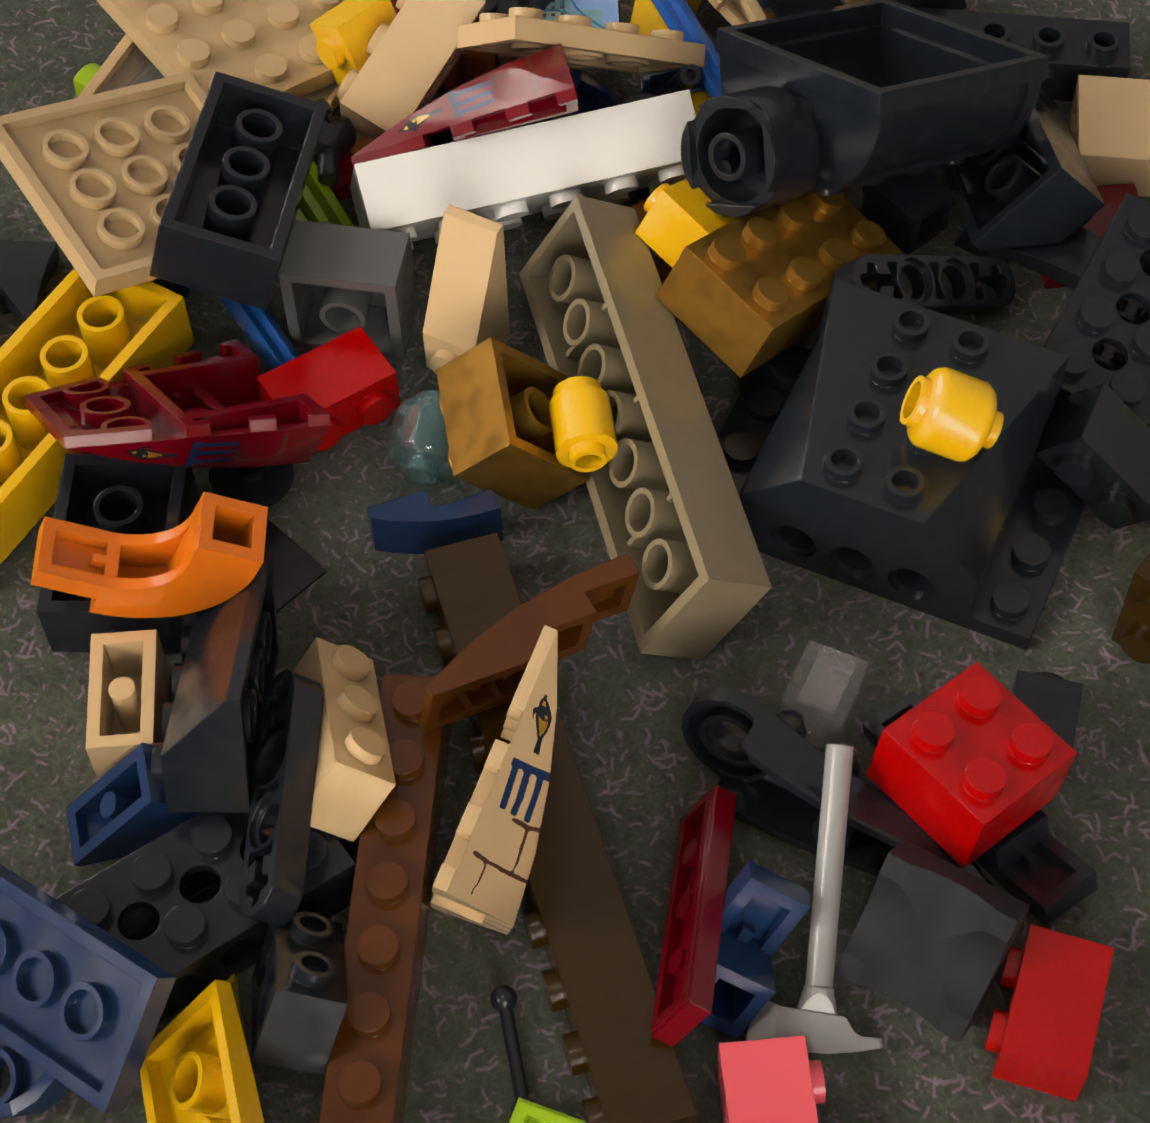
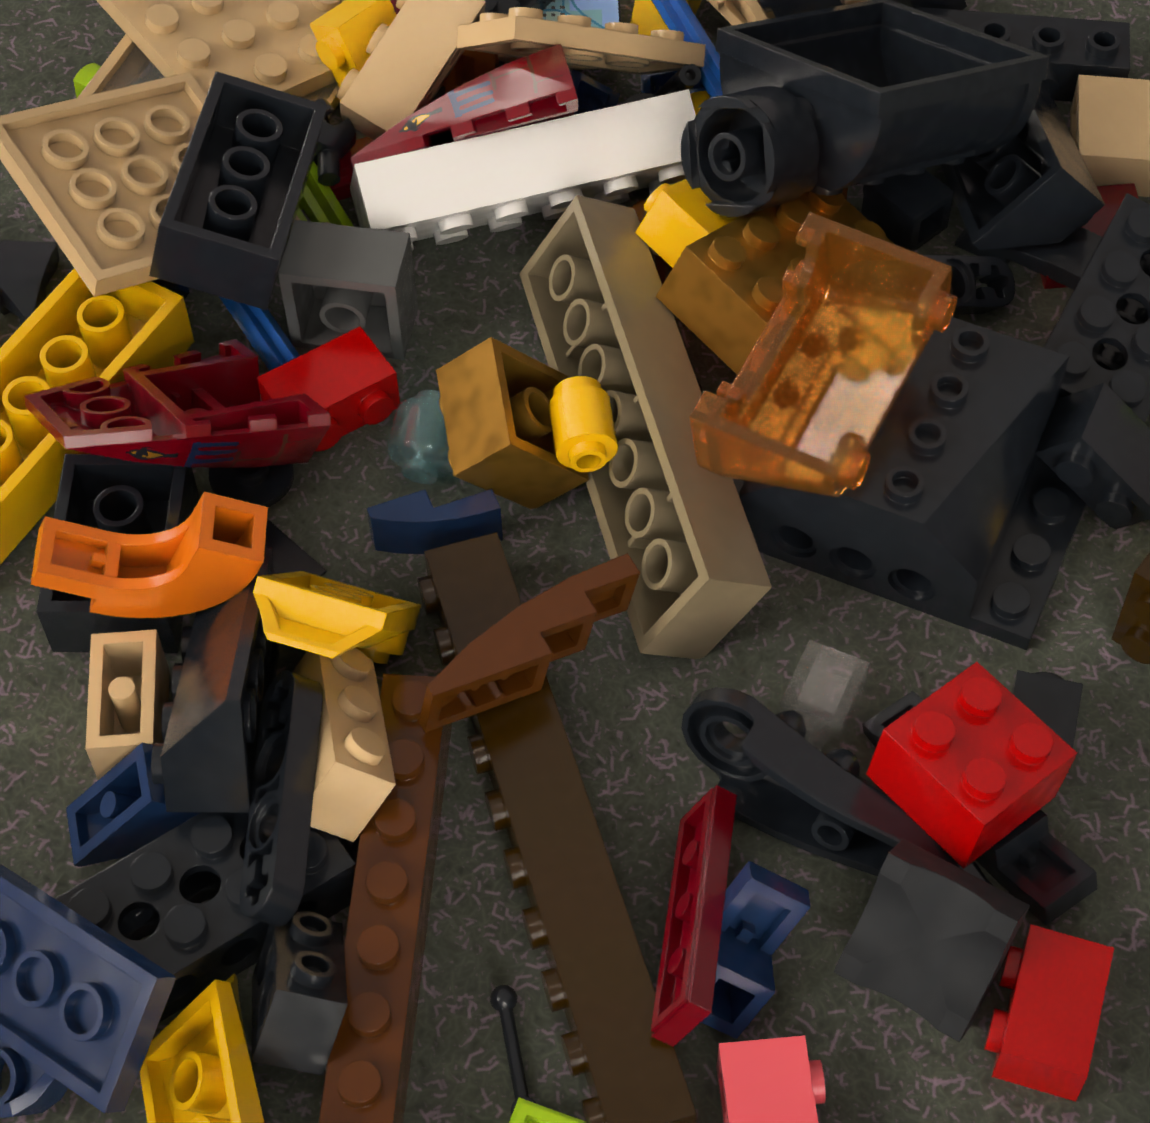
(332, 616): none -> yellow slope
(466, 288): tan slope -> none
(503, 820): tan wedge -> none
(817, 1009): light grey piece -> none
(825, 363): none -> clear orange windscreen
(951, 414): yellow head -> none

